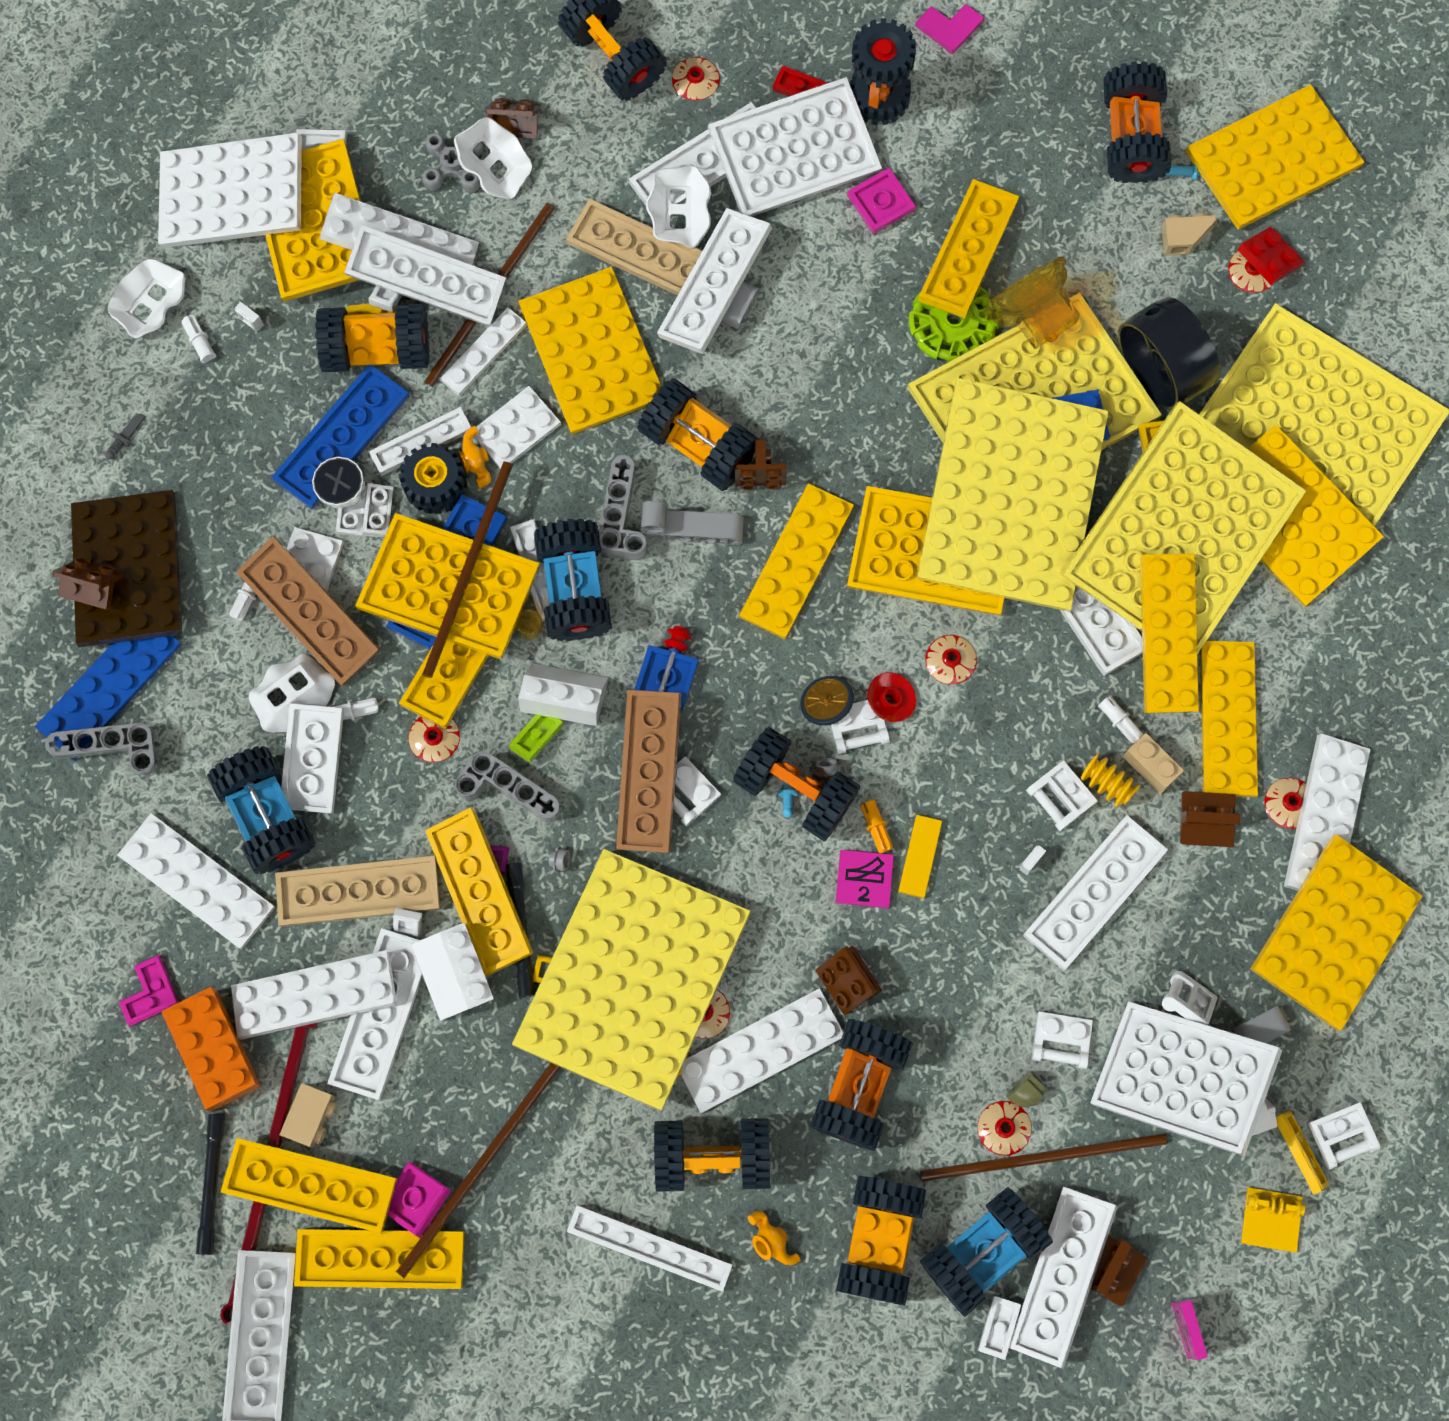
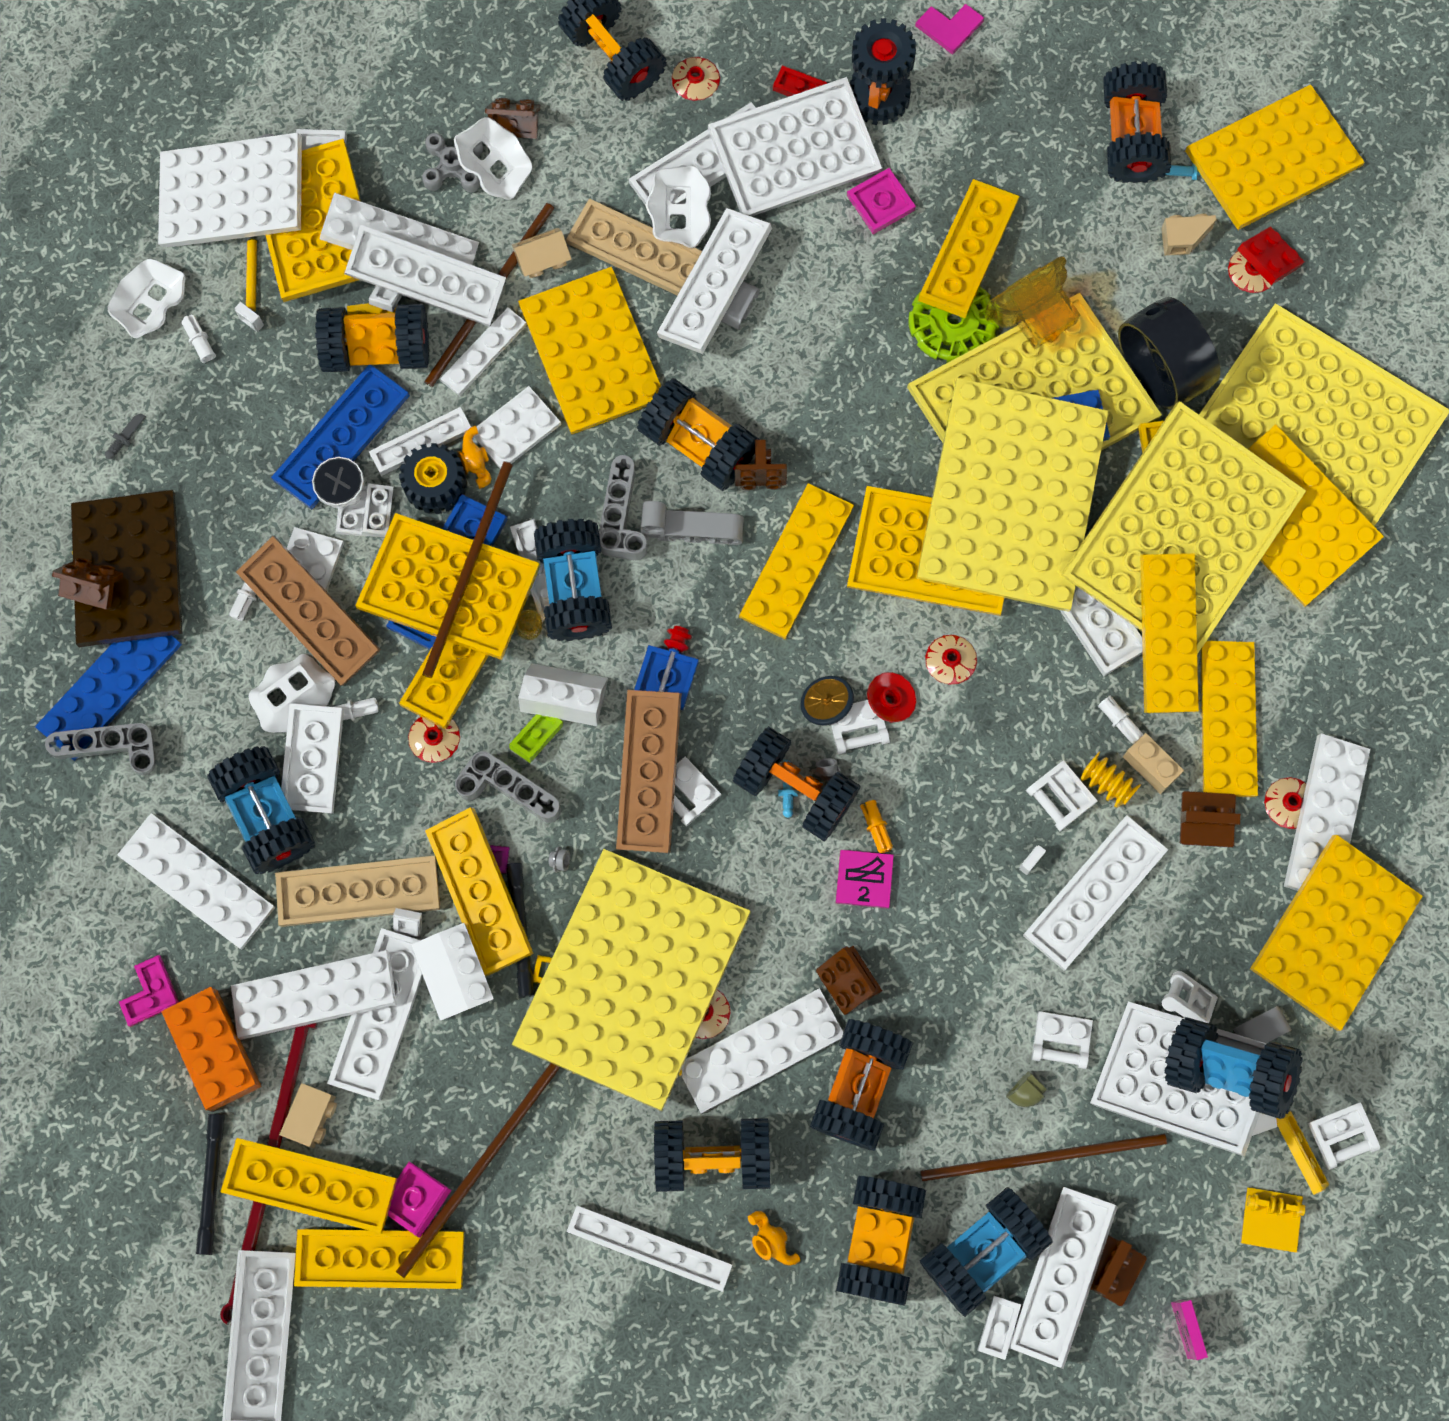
(251, 273): none -> yellow bar
(542, 253): none -> tan brick
(920, 856): yellow tile -> none
(991, 1134): tan dish -> none
(1264, 1078): none -> black plate

